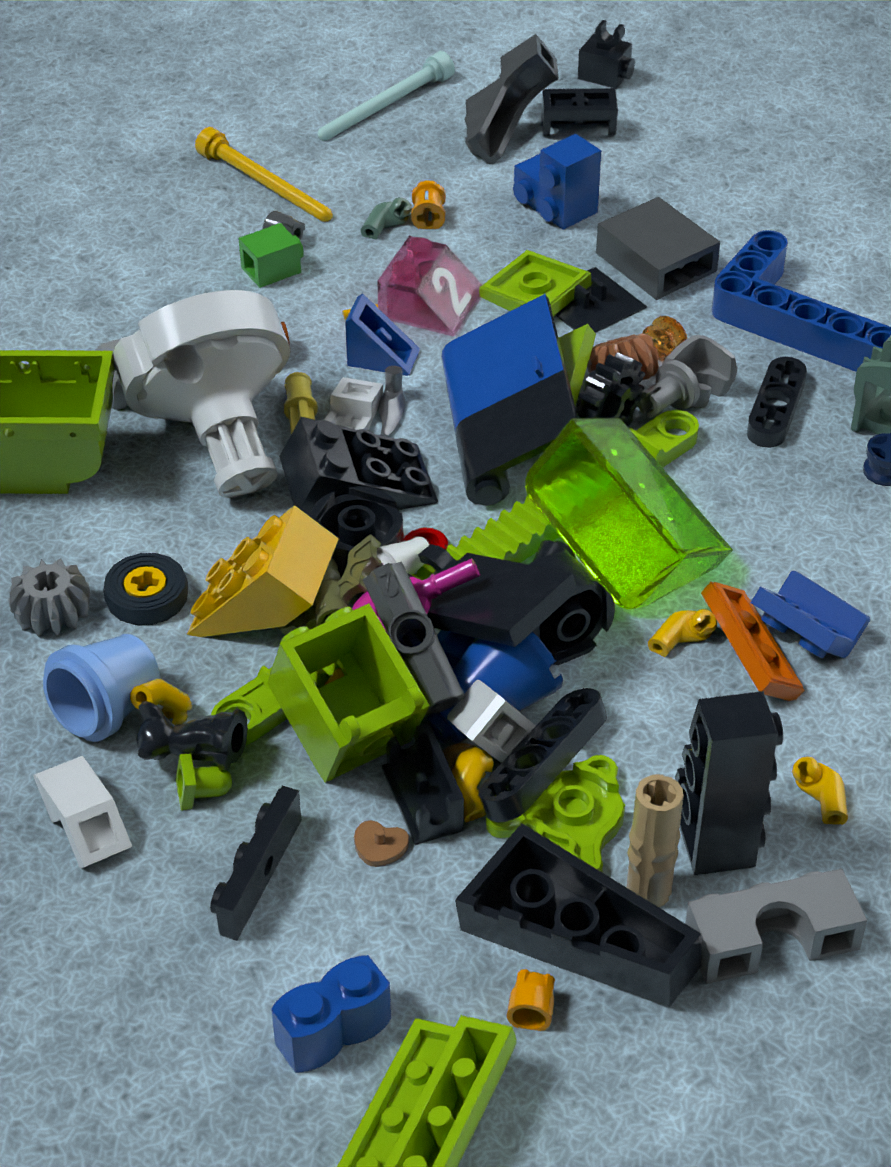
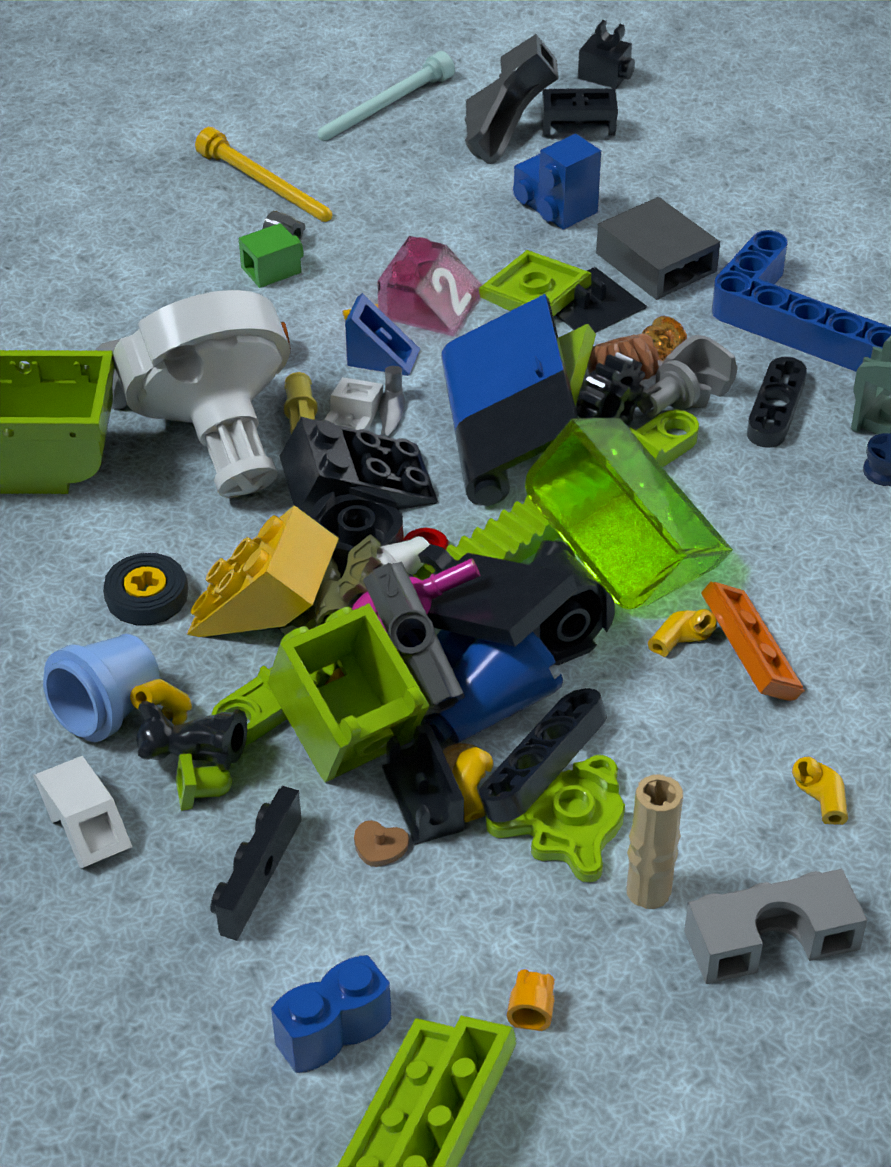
(49, 597): light grey gear -> none
(386, 215): sand green arm -> none
(422, 207): light orange bush -> none
(490, 721): white slope -> none
(578, 919): black wedge -> none
(728, 781): black wedge -> none
(814, 613): blue bracket -> none

